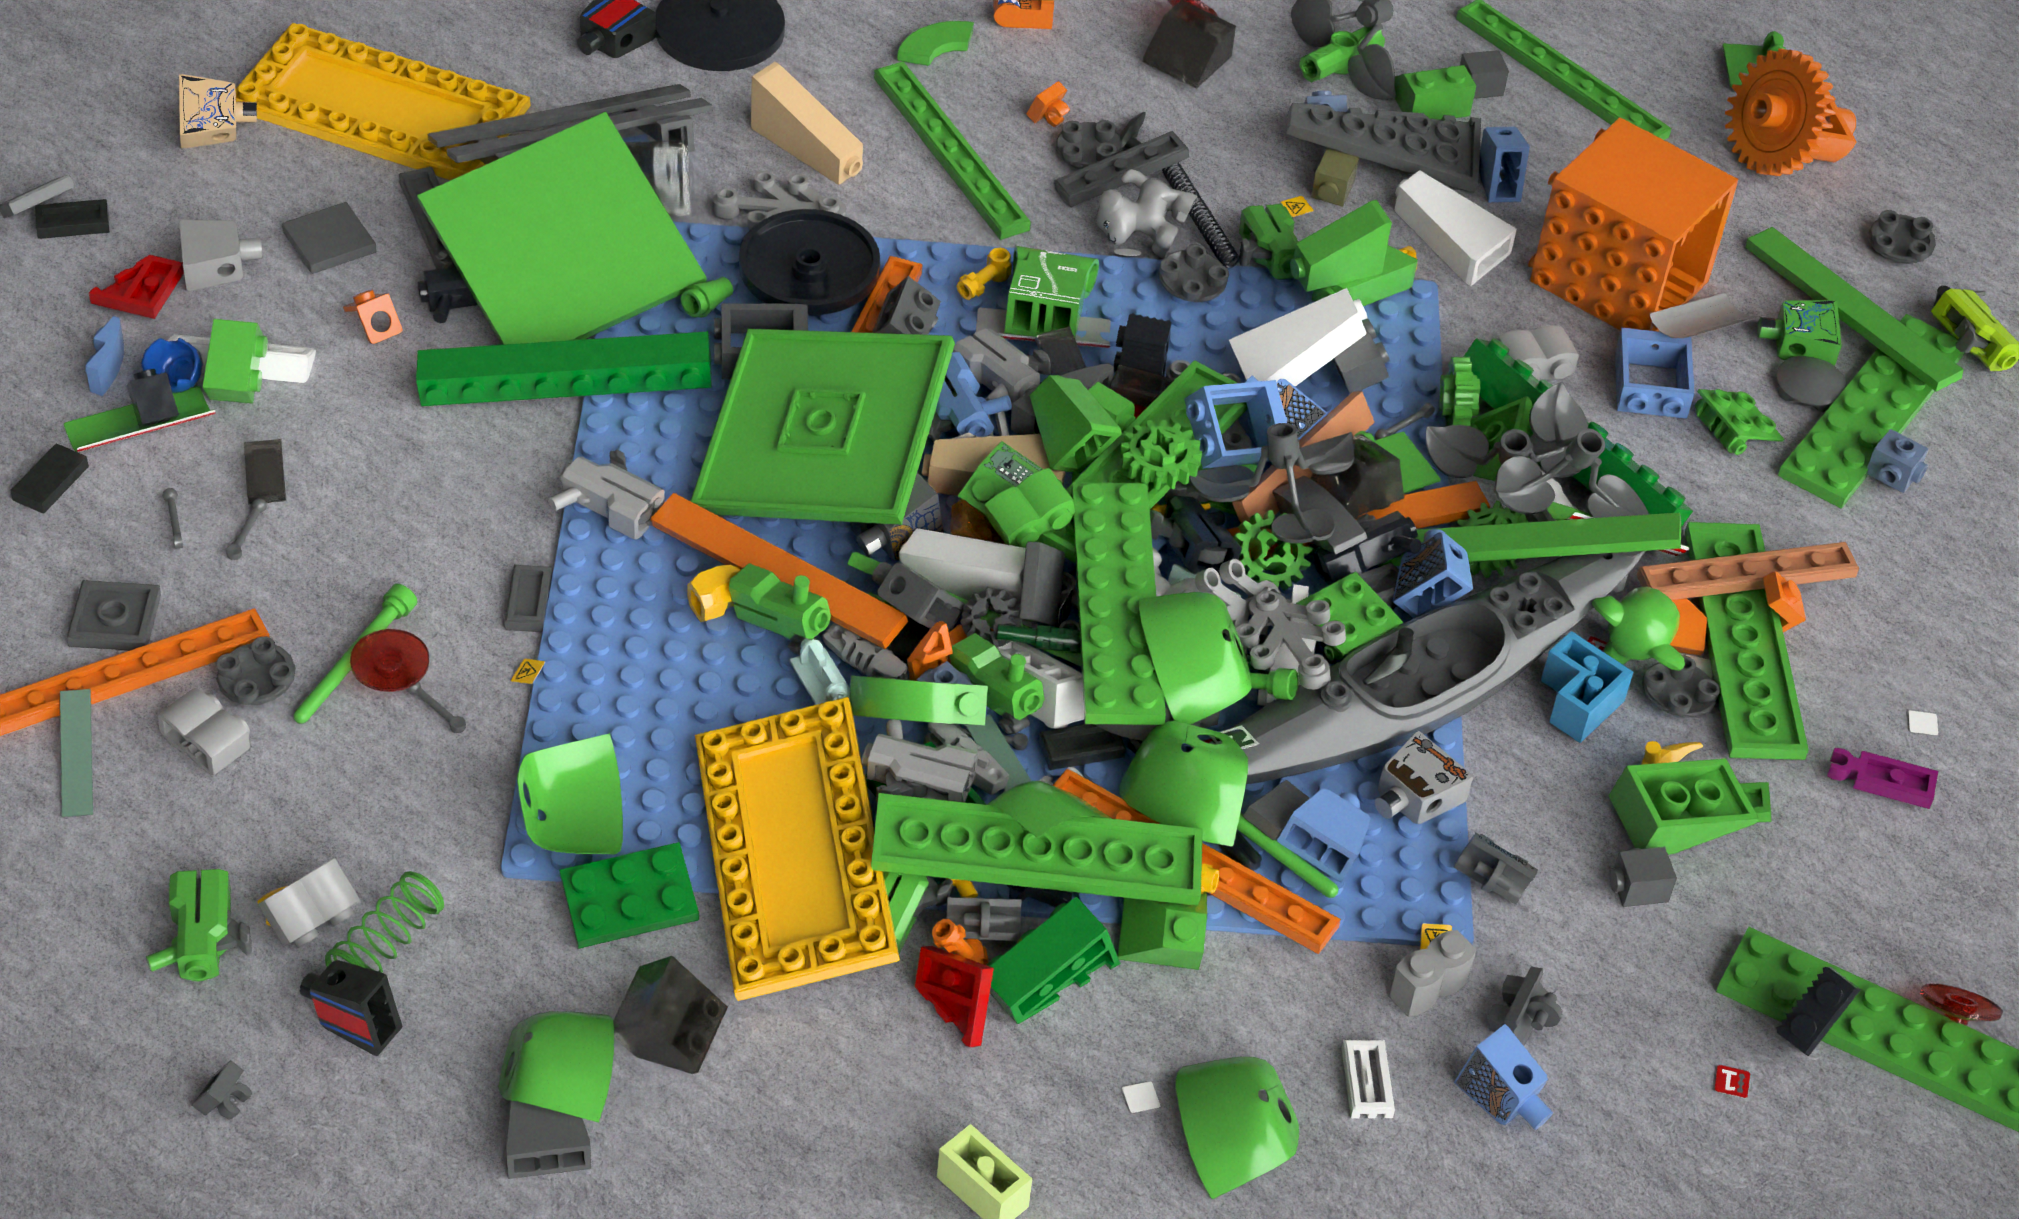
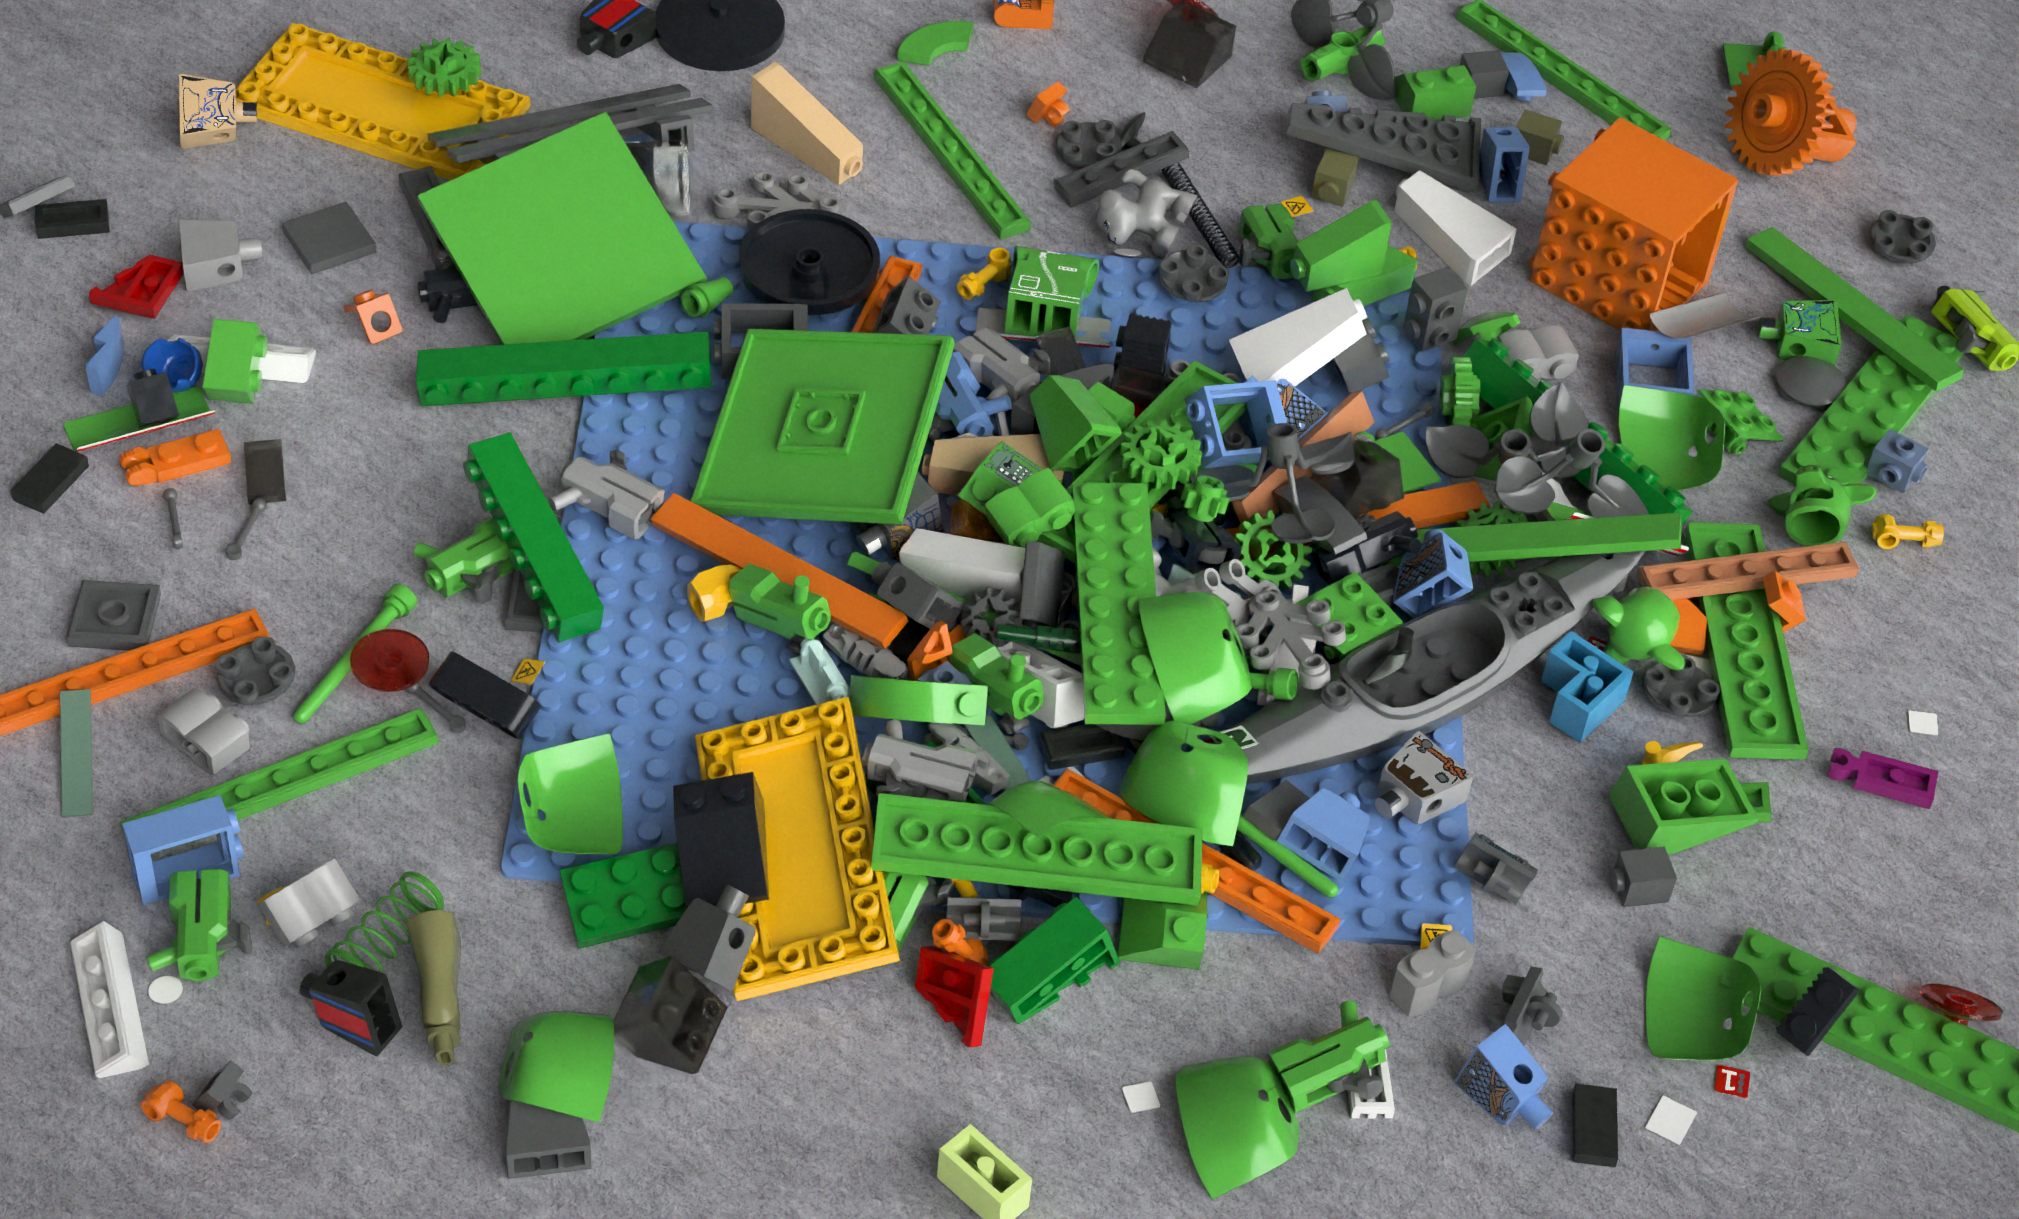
(108, 1001): none -> white slope
(165, 989): none -> white sticker
(168, 1100): none -> orange bar
(175, 458): none -> orange hinge
(176, 828): none -> medium blue window
(317, 766): none -> bright green tile
(438, 958): none -> olive piece
(444, 67): none -> bright green gear
(467, 563): none -> bright green piece
(484, 695): none -> black beam
(533, 537): none -> green brick
(712, 938): none -> dark grey torso
(721, 837): none -> black slope
(1205, 498): none -> bright green gear
(1332, 1062): none -> bright green piece
(1434, 309): none -> dark grey brick
(1487, 325): none -> bright green slope
(1523, 77): none -> medium blue slope
(1541, 135): none -> olive brick
(1595, 1125): none -> pearl dark grey tile
(1662, 429): none -> bright green piece
(1671, 1120): none -> white sticker
(1689, 1007): none -> bright green piece
(1819, 506): none -> bright green piece
(1889, 534): none -> yellow bar

